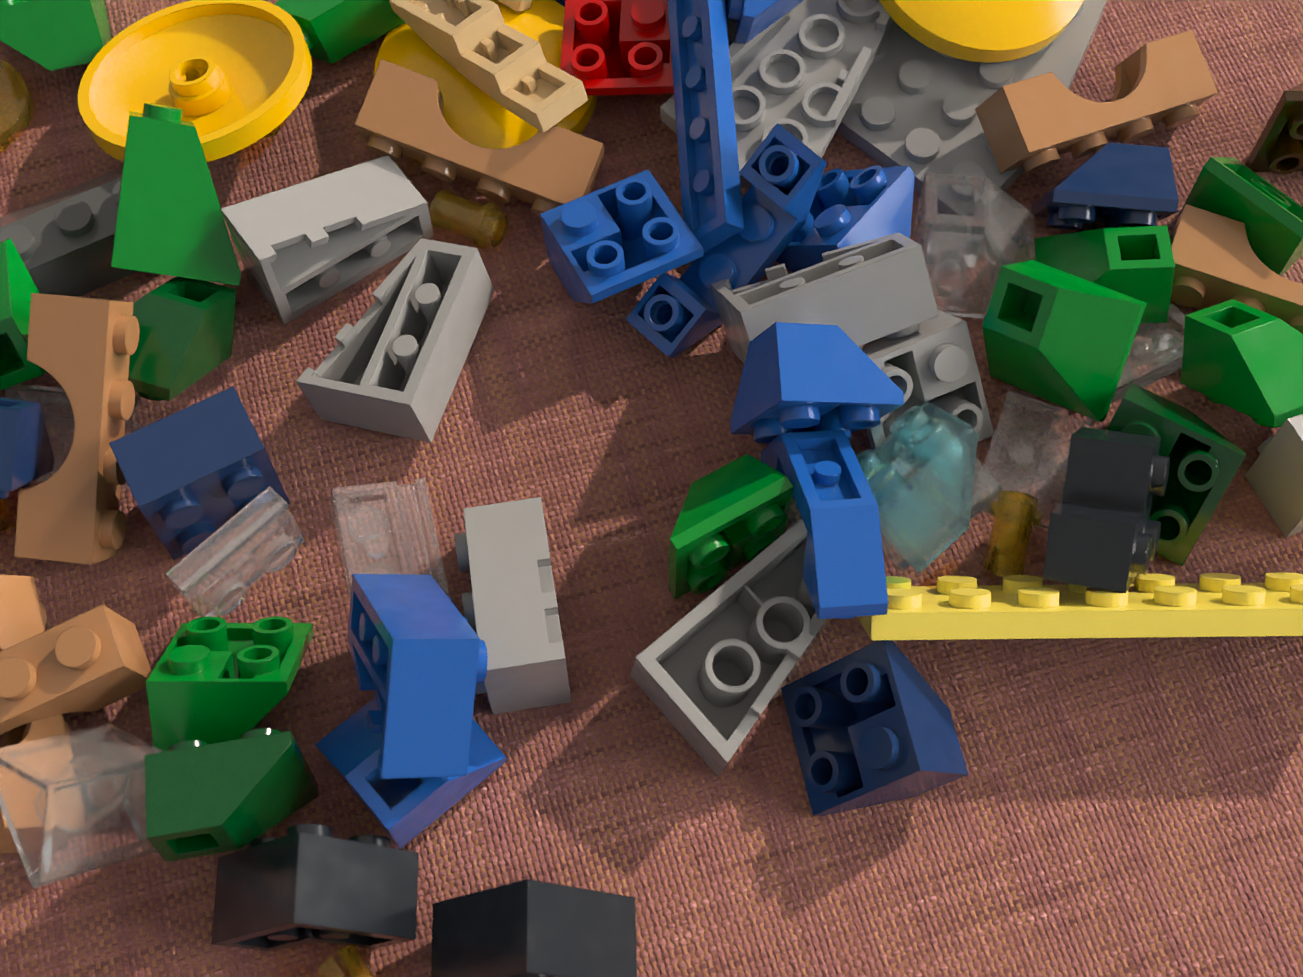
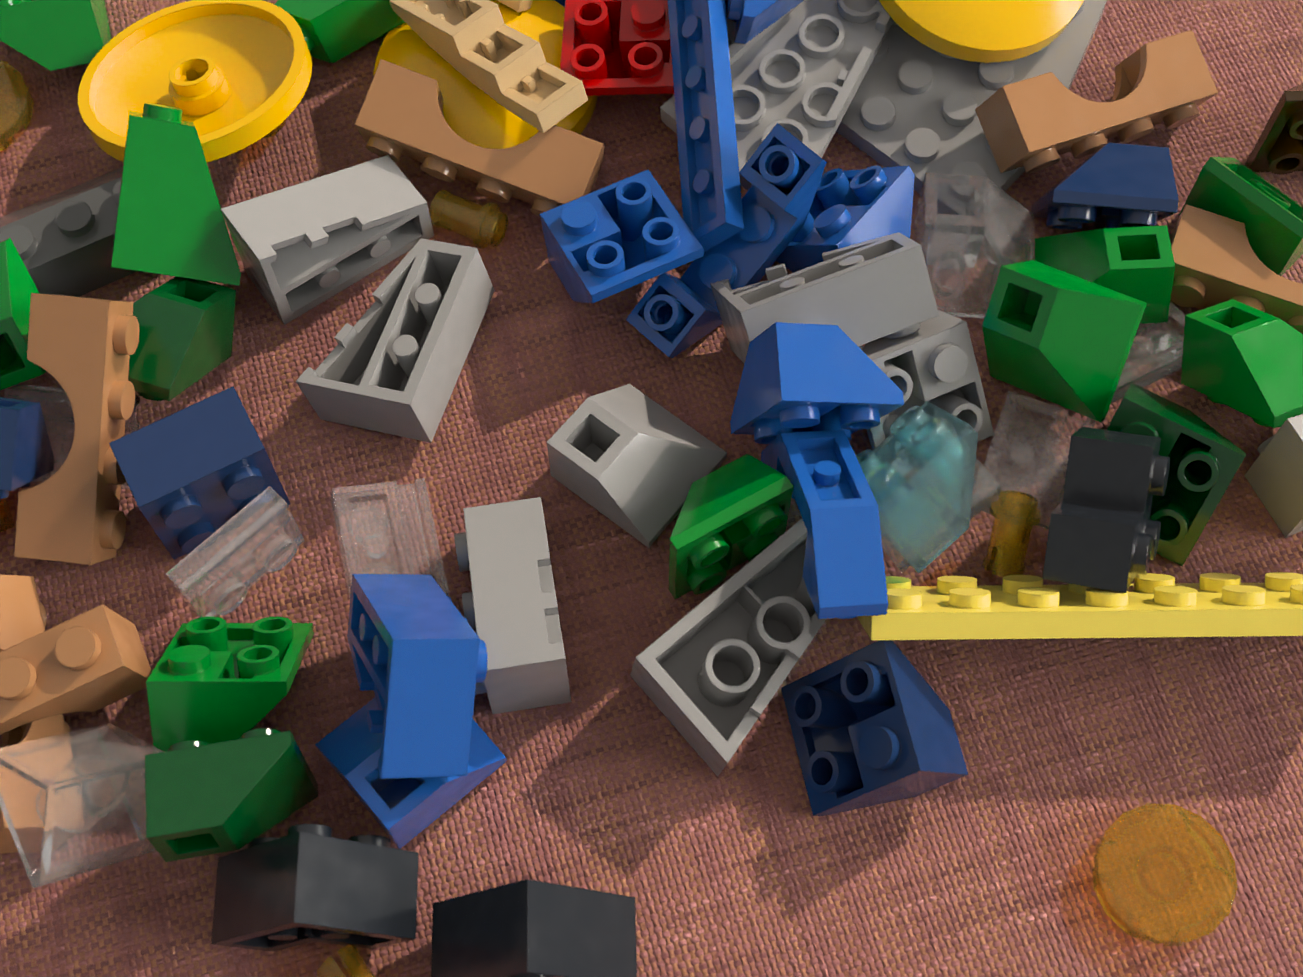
(631, 460): none -> light grey slope
(1164, 874): none -> clear yellow tile

